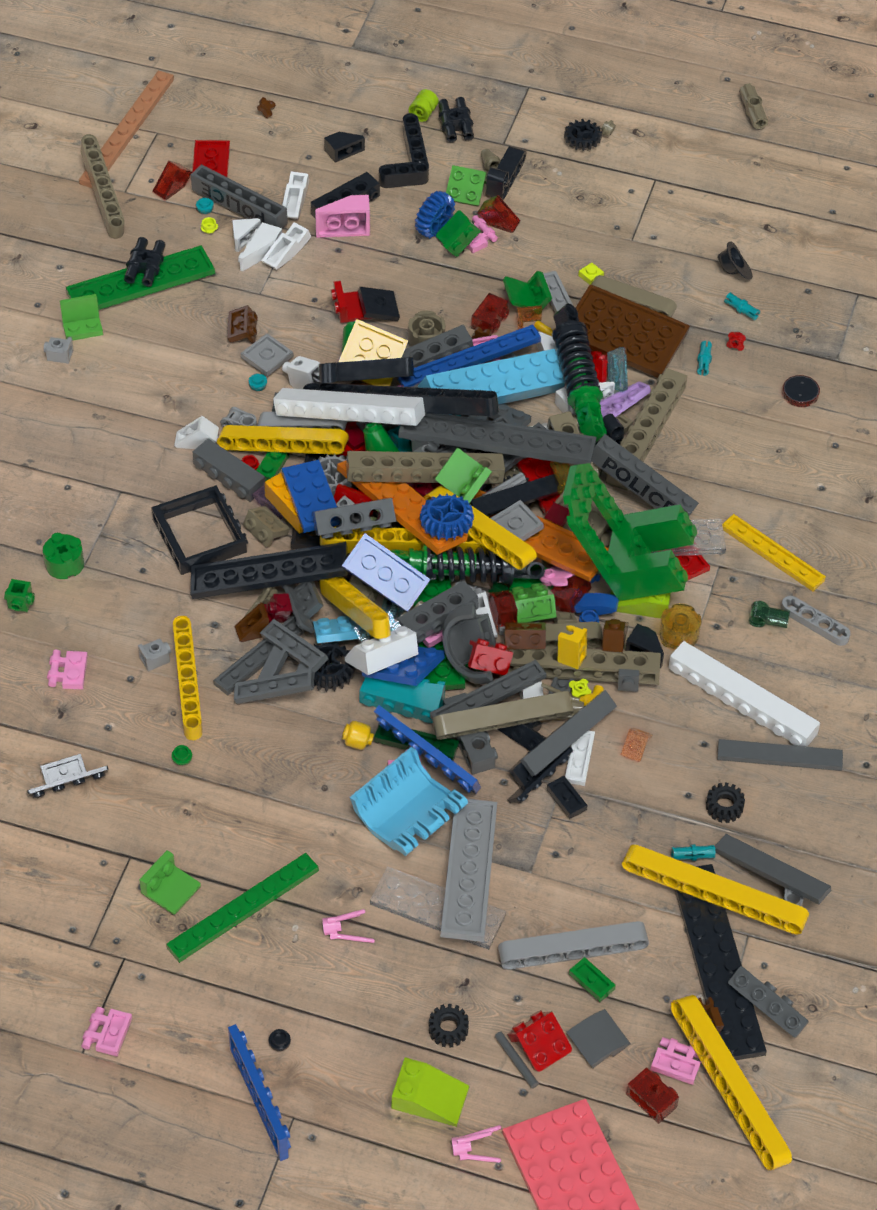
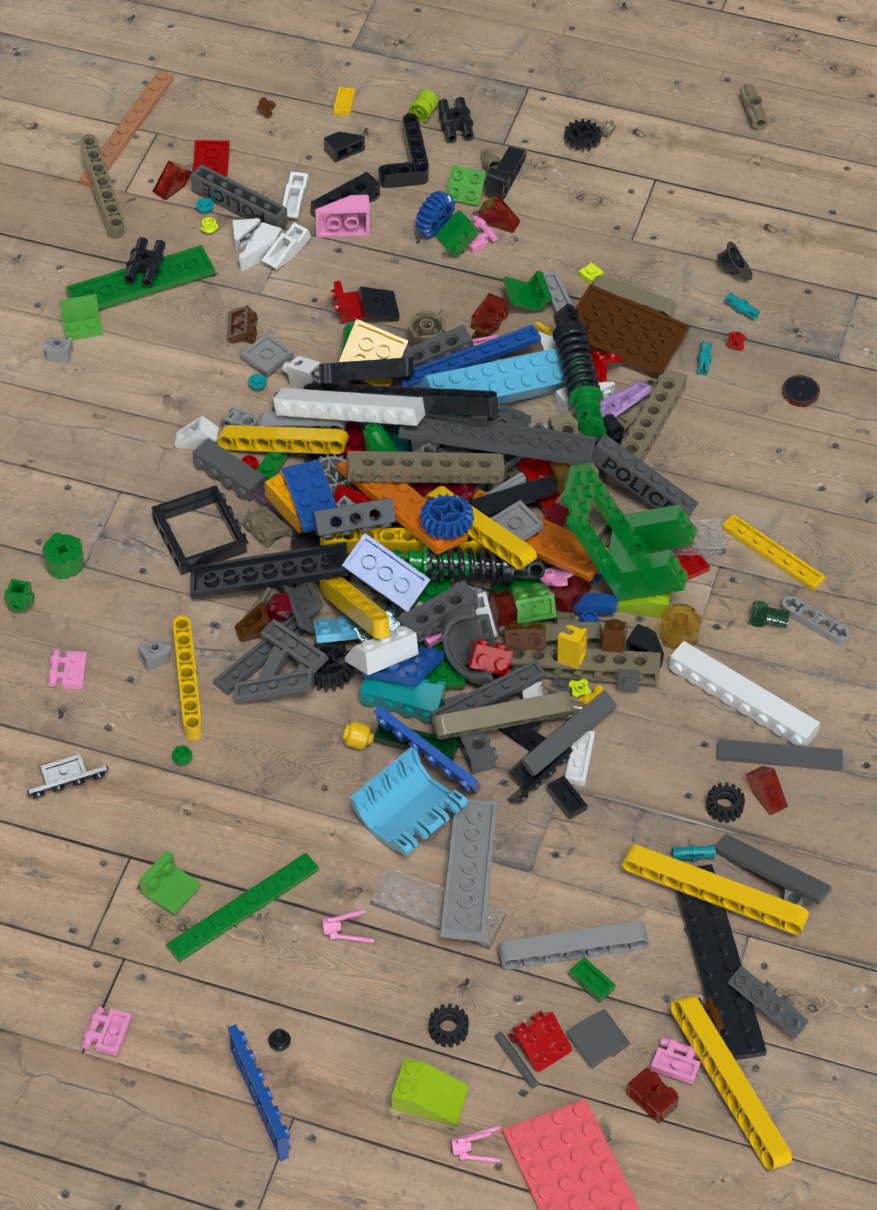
(344, 101): none -> yellow tile
(462, 475): bright green bracket -> none
(528, 314): clear orange bracket -> none
(618, 368): clear light blue panel -> none
(635, 744): clear orange bracket -> none
(767, 789): none -> clear red slope

